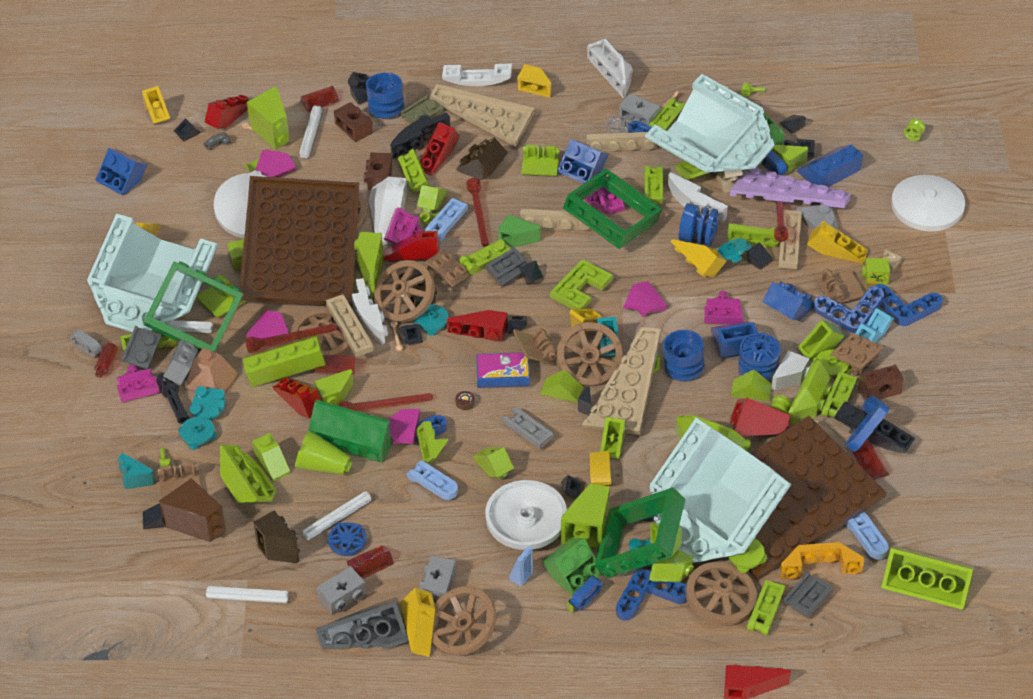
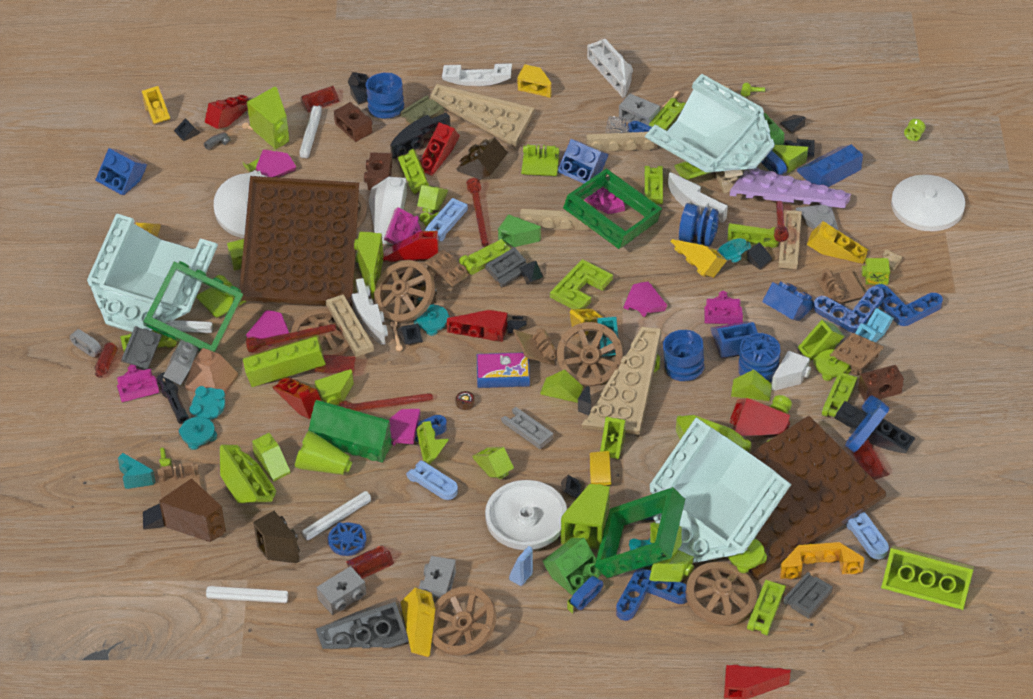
(811, 393): lime wedge -> none

